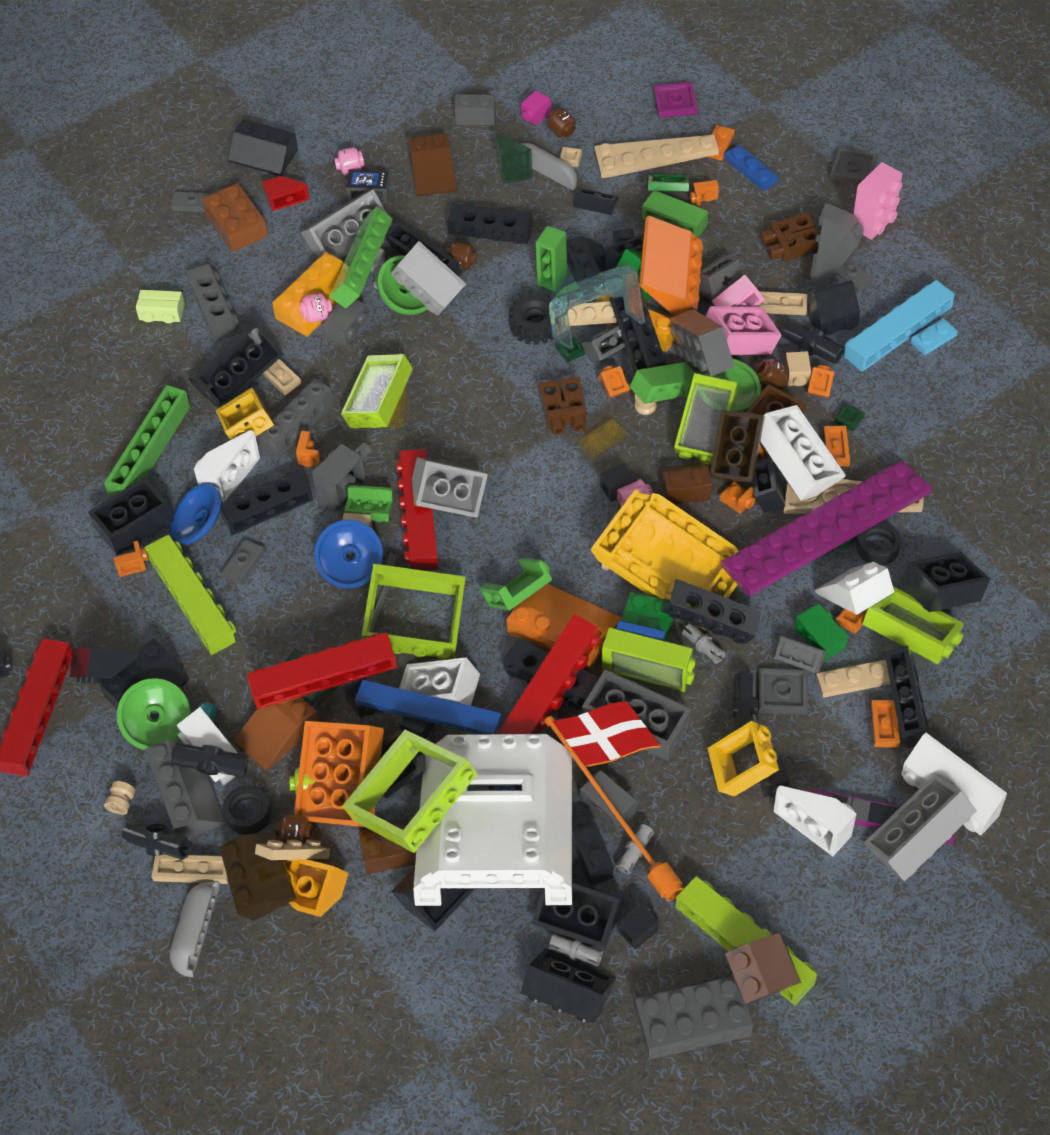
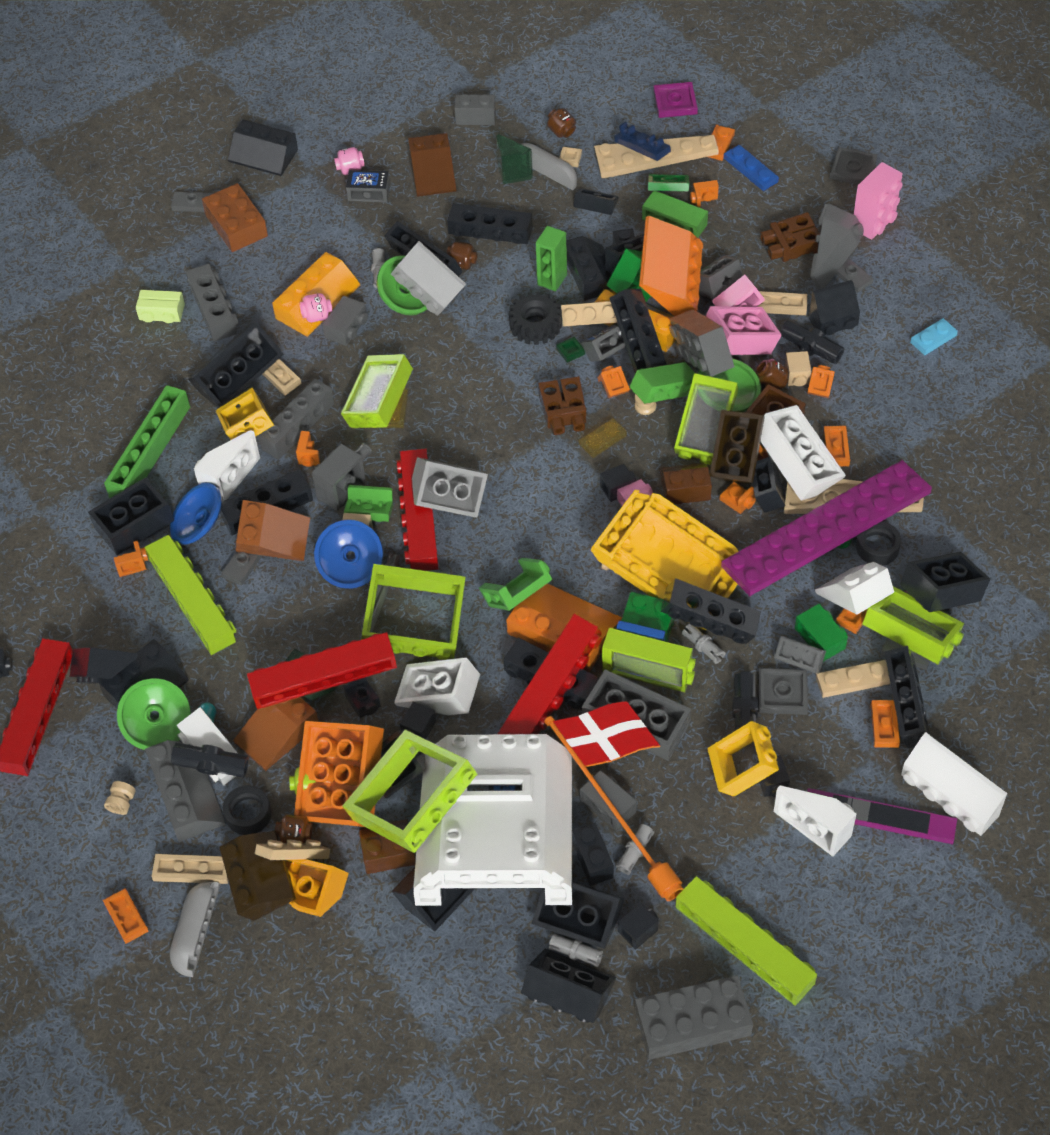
(125, 915): none -> orange plate
(157, 839): black piece -> none
(272, 531): none -> dark orange slope
(284, 192): red slope -> none
(338, 230): light grey slope -> none
(361, 257): bright green brick -> none
(428, 708): blue tile -> none
(536, 108): dark pink brick -> none
(613, 282): clear light blue windscreen -> none
(642, 142): none -> dark blue plate
(763, 968): reddish brown slope -> none
(849, 417): dark green tile -> none
(898, 325): medium azure brick -> none
(920, 827): light grey slope -> none

